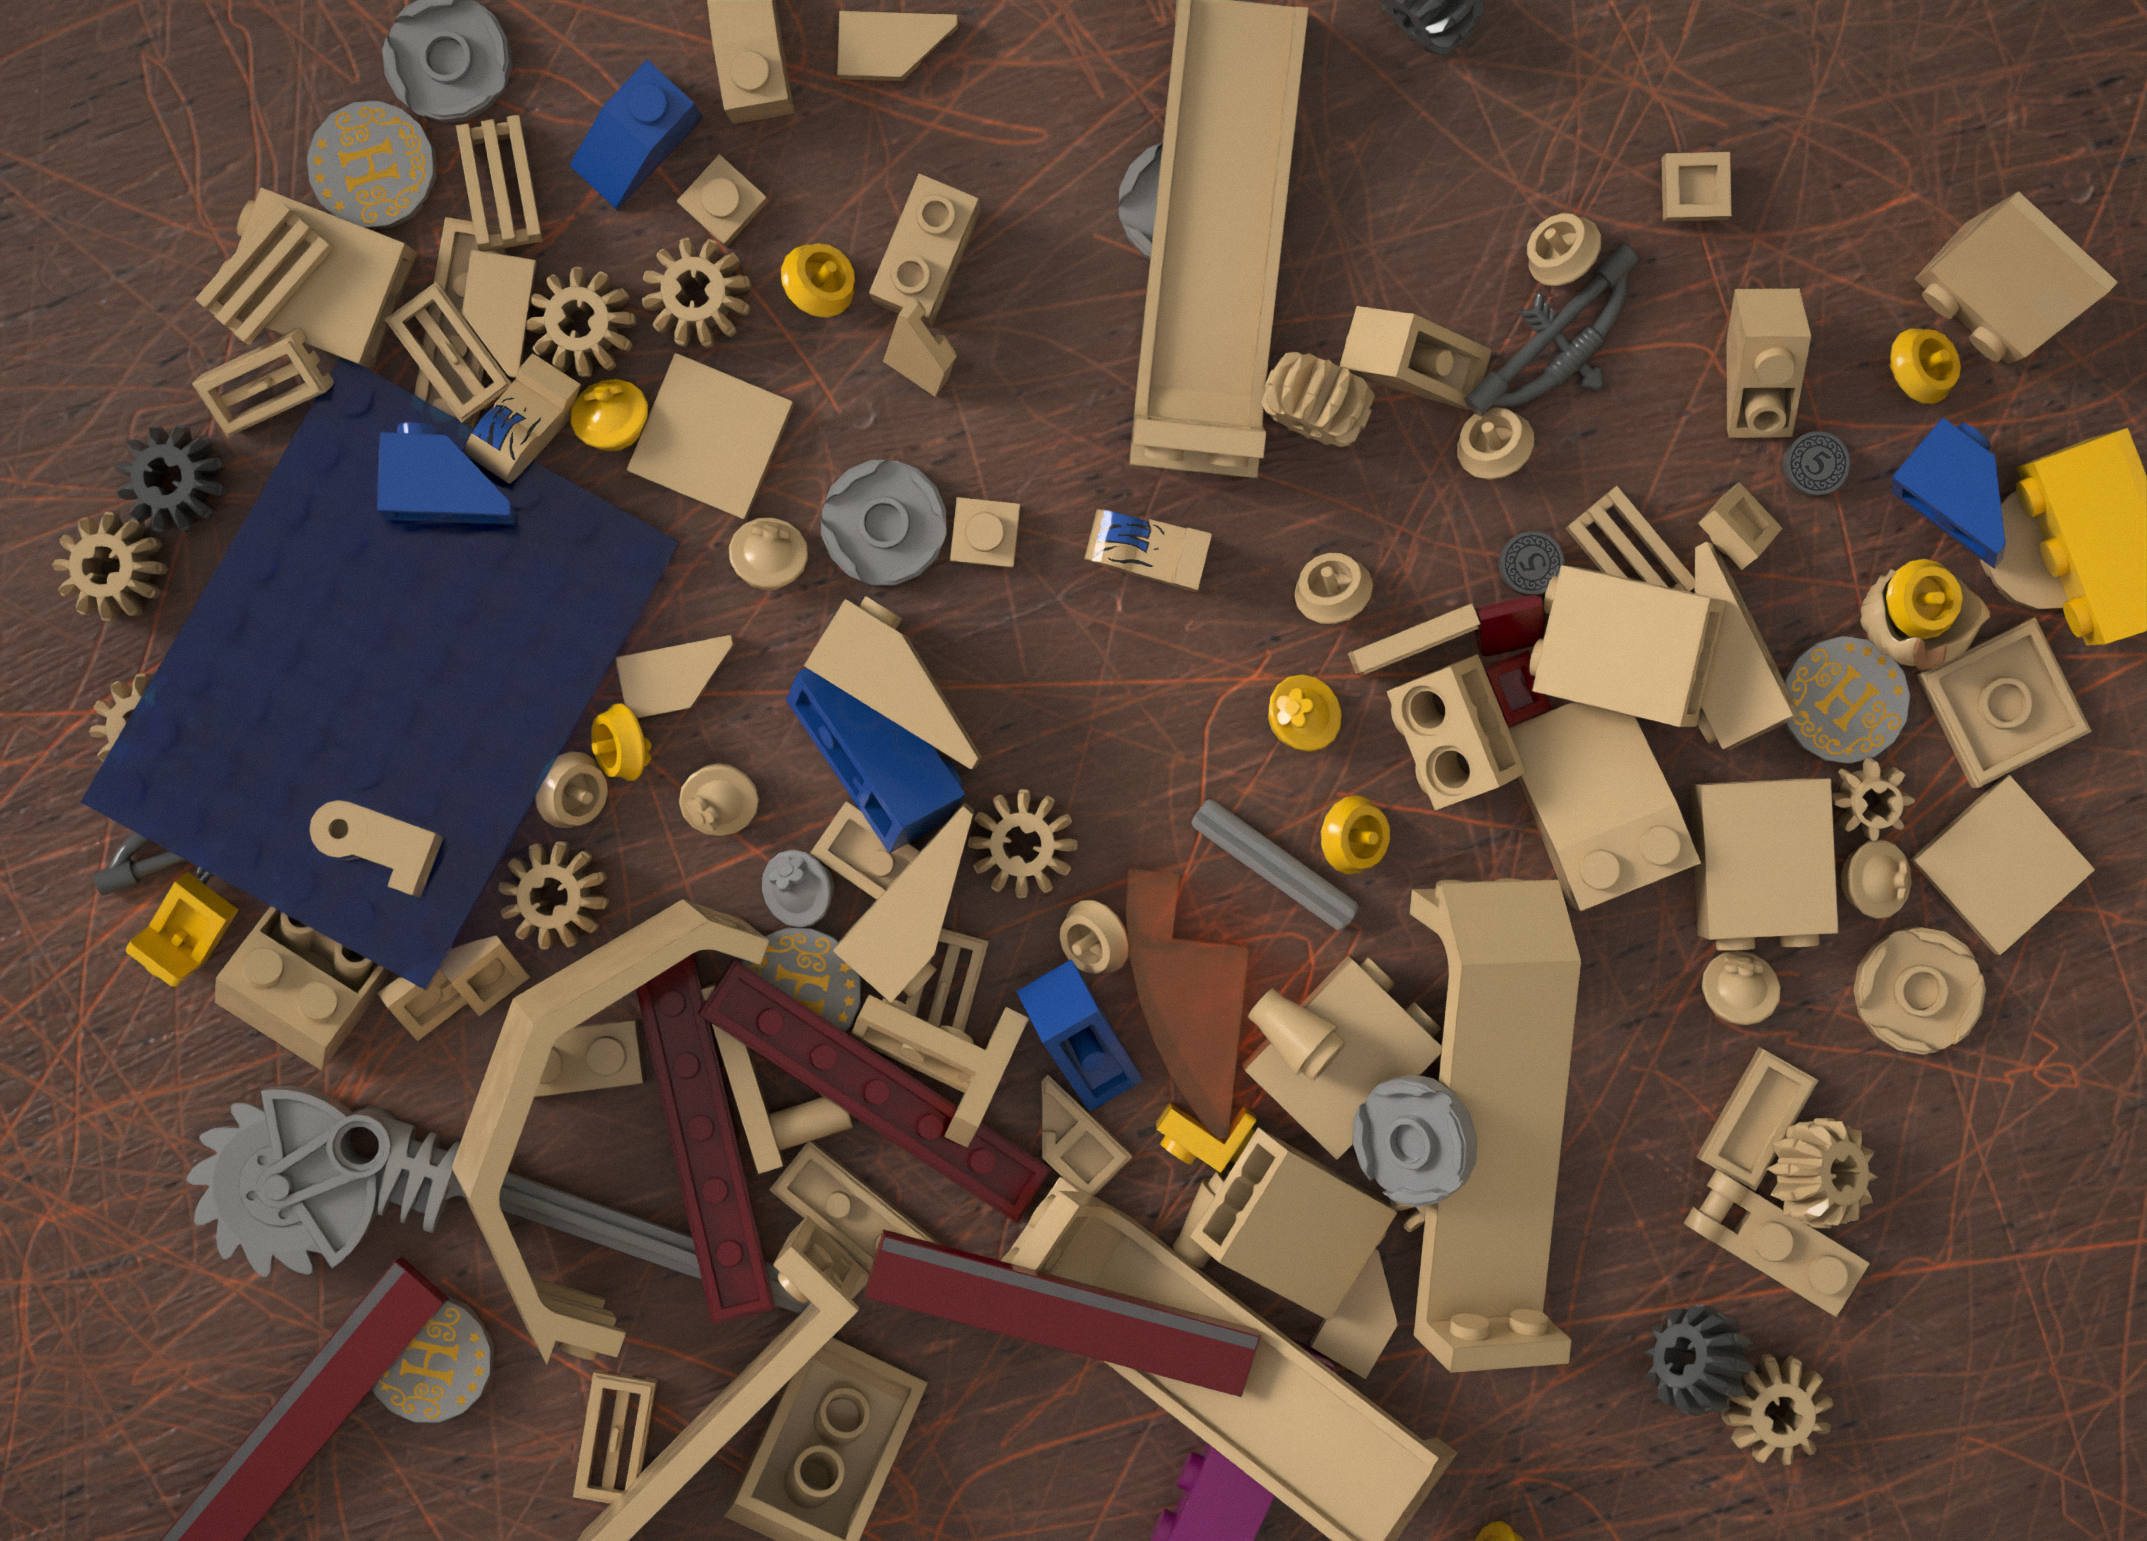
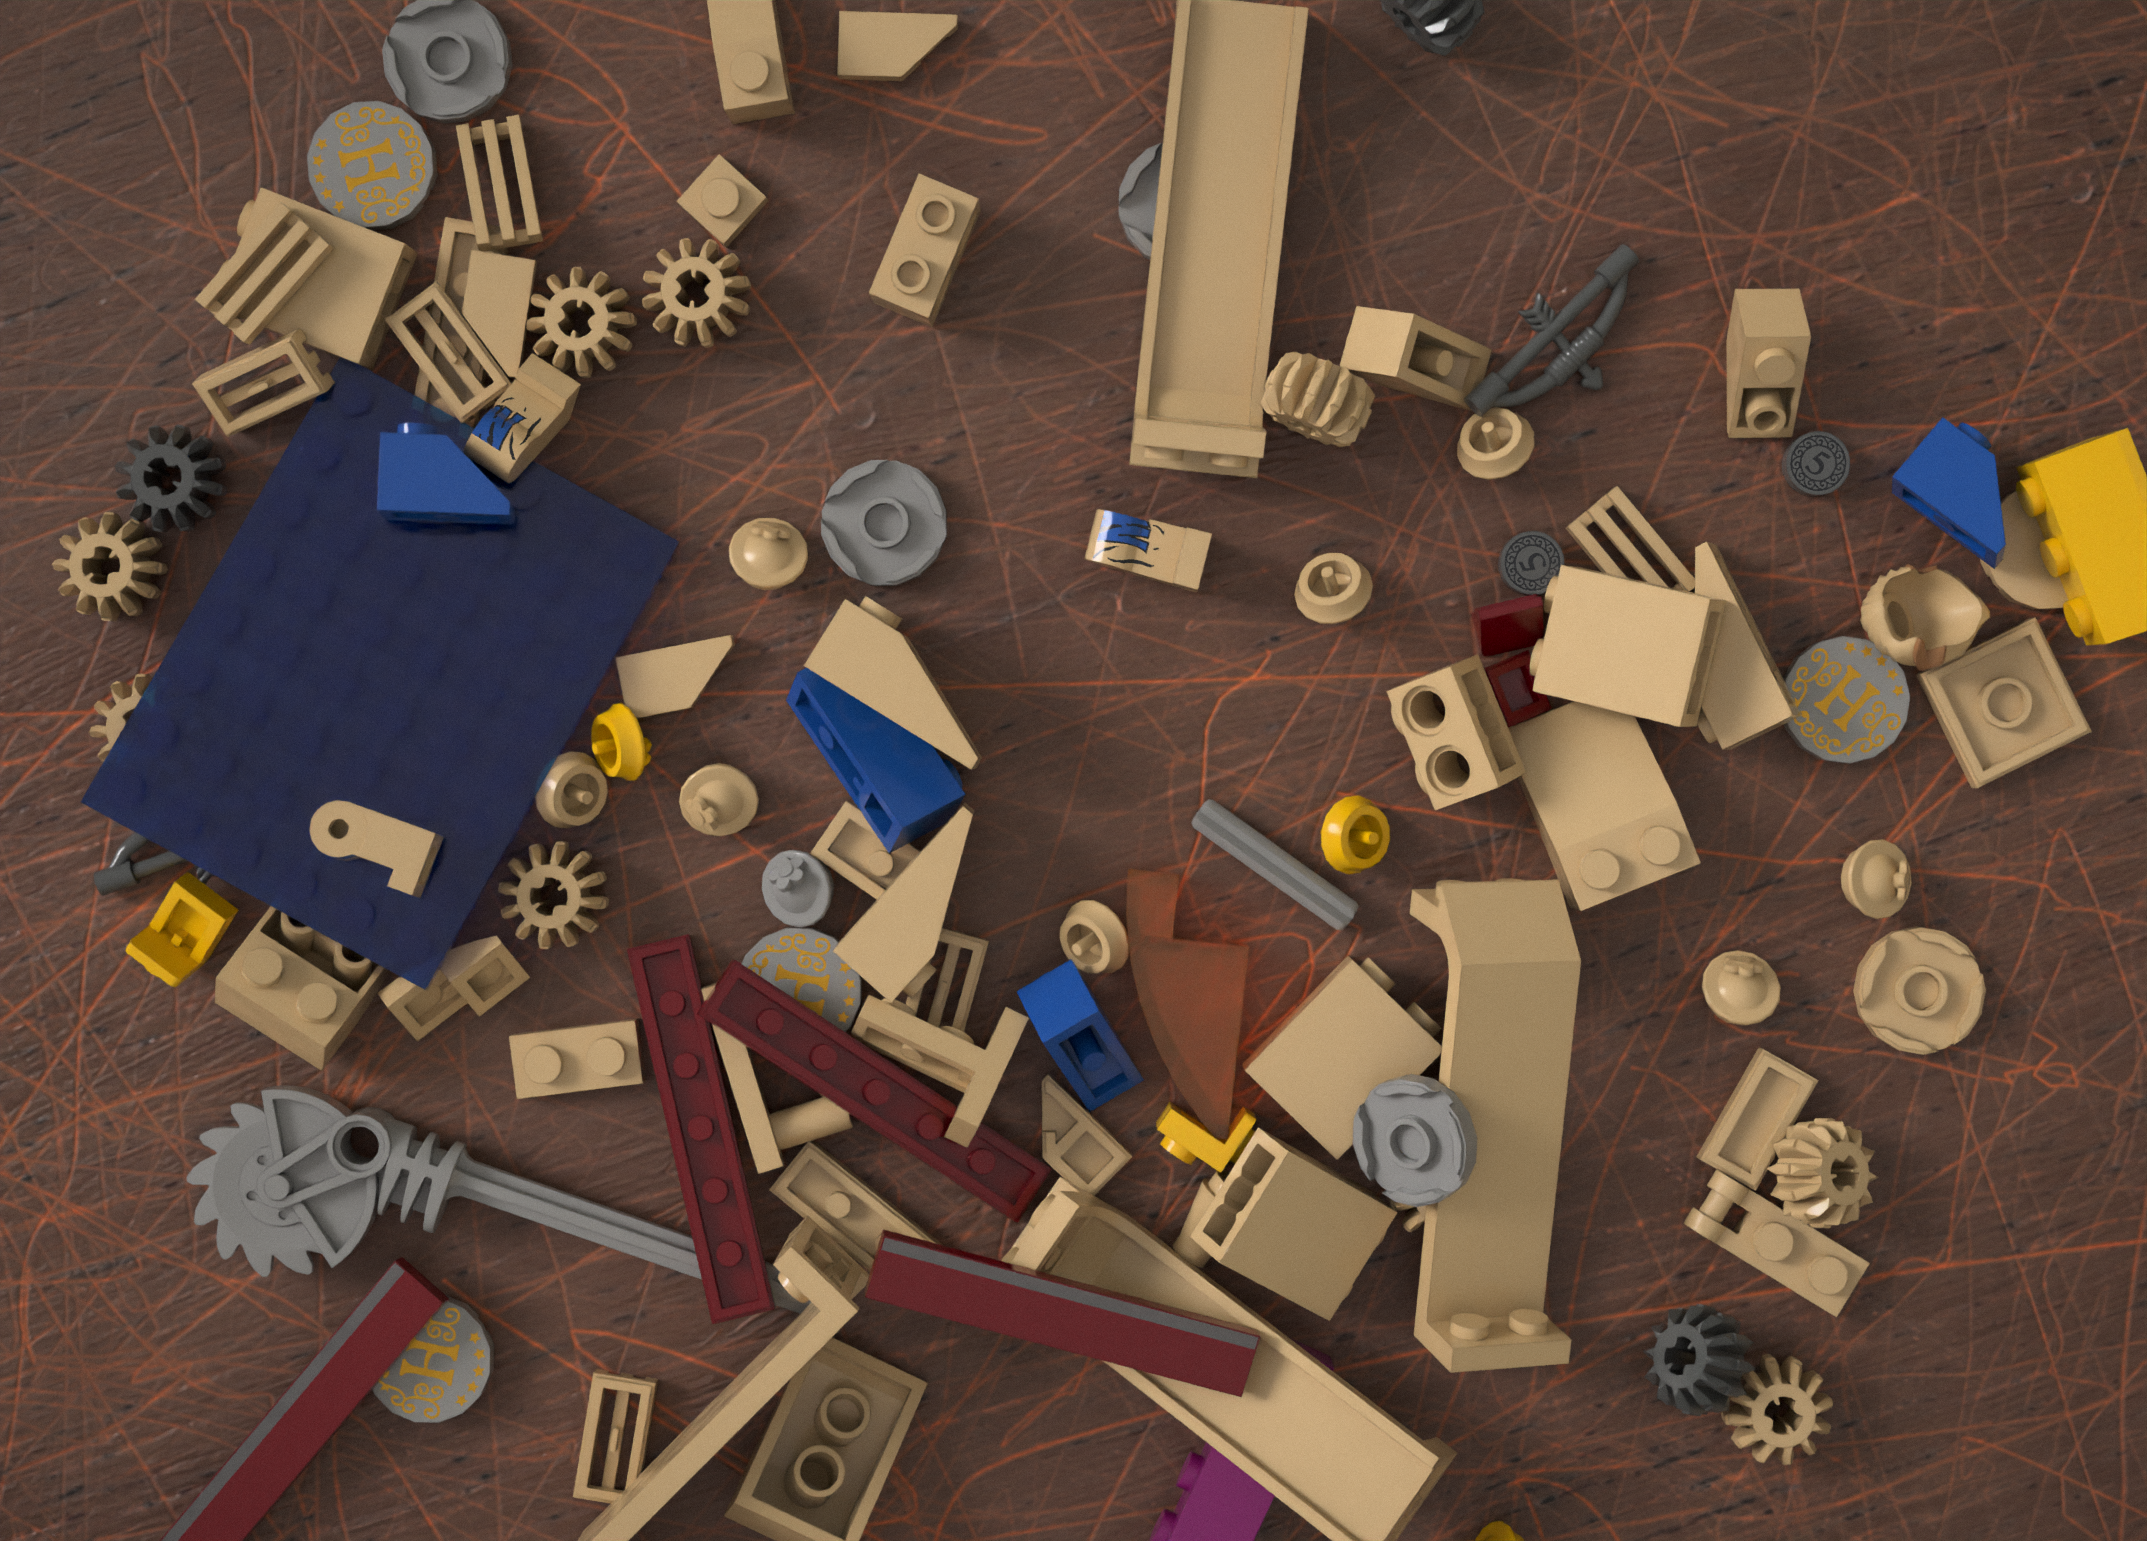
(511, 1081): tan panel -> none
(609, 414): yellow hat -> none
(634, 134): blue slope -> none
(710, 436): tan tile -> none
(818, 279): yellow hat -> none
(917, 353): tan tile -> none
(985, 532): tan plate -> none
(1017, 864): tan gear -> none
(1298, 1035): tan cone -> none
(1304, 713): yellow hat -> none
(1360, 1323): tan tile -> none
(1414, 640): tan tile -> none
(1563, 249): tan hat -> none
(1696, 186): tan plate -> none
(1740, 526): tan plate -> none
(1764, 861): tan brick -> none
(1885, 787): tan gear -> none
(1923, 599): yellow hat -> none
(1924, 364): yellow hat -> none
(2002, 864): tan tile -> none
(2012, 279): tan slope -> none

